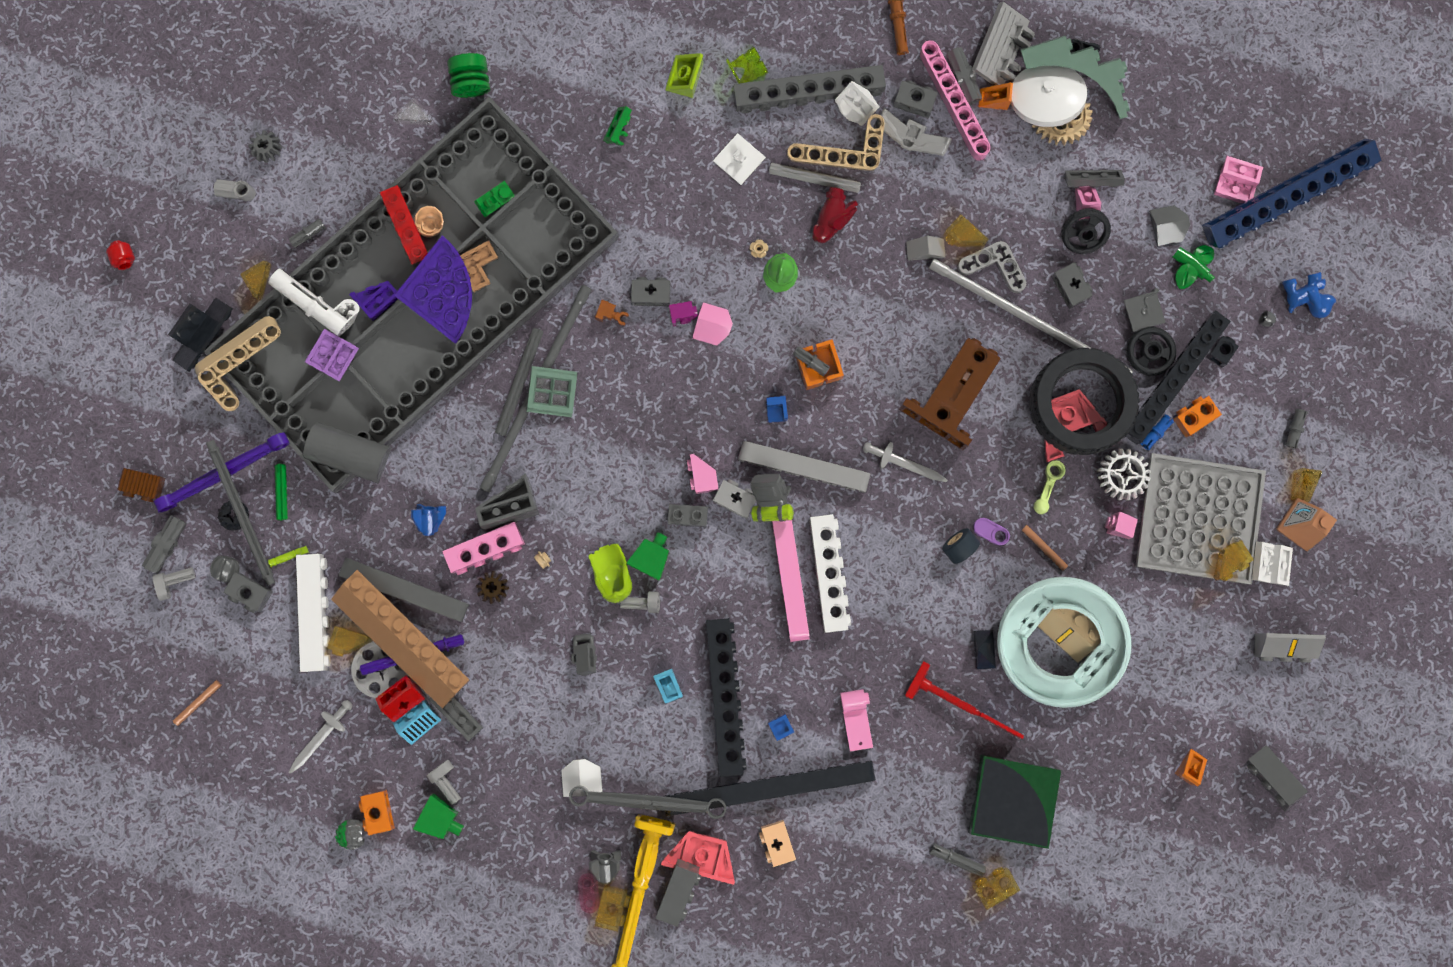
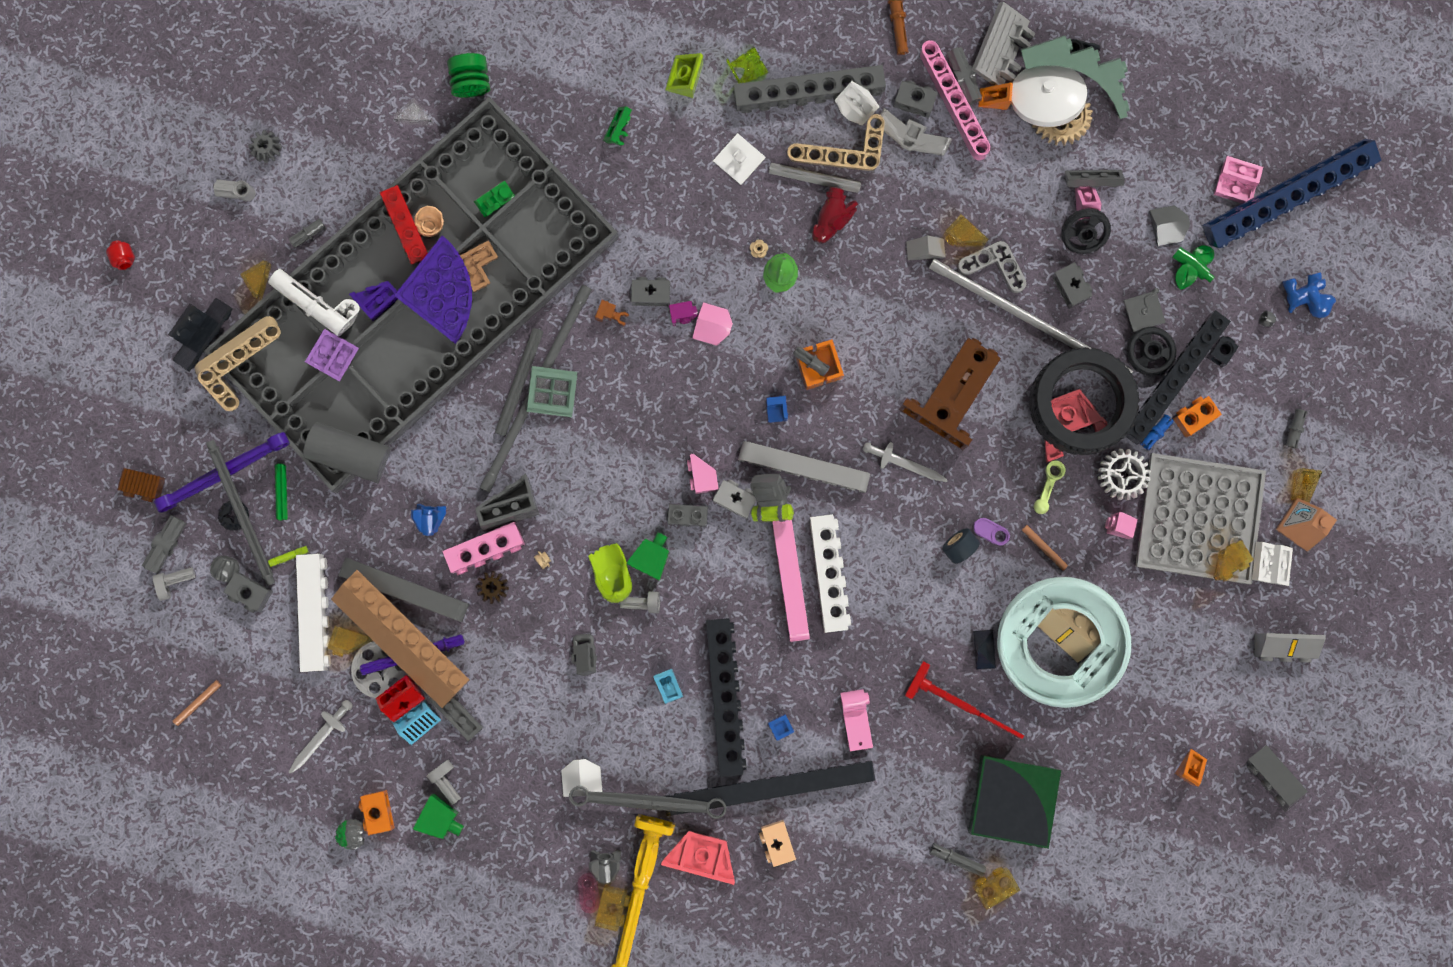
(678, 893): dark grey brick -> none

